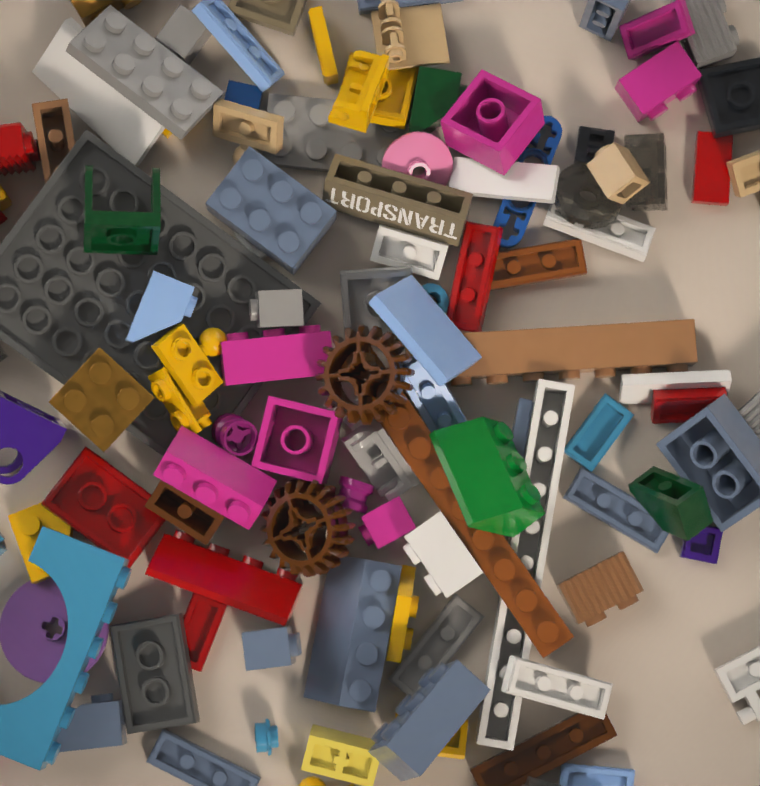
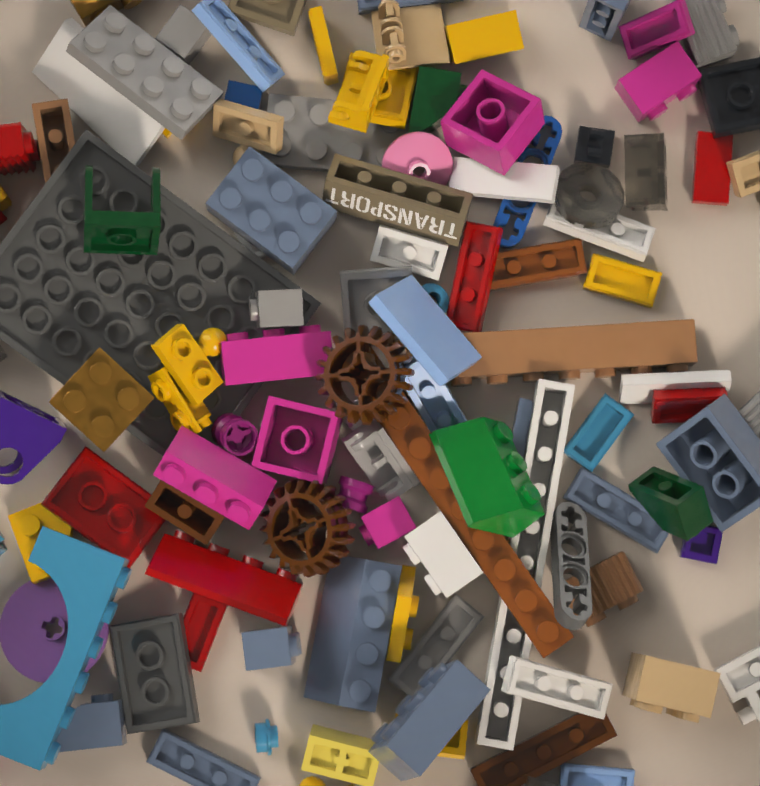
(161, 306): light blue slope -> none
(484, 37): none -> yellow hinge
(567, 564): none -> dark grey beam
(617, 172): tan brick -> none
(622, 280): none -> yellow tile
(679, 687): none -> tan brick

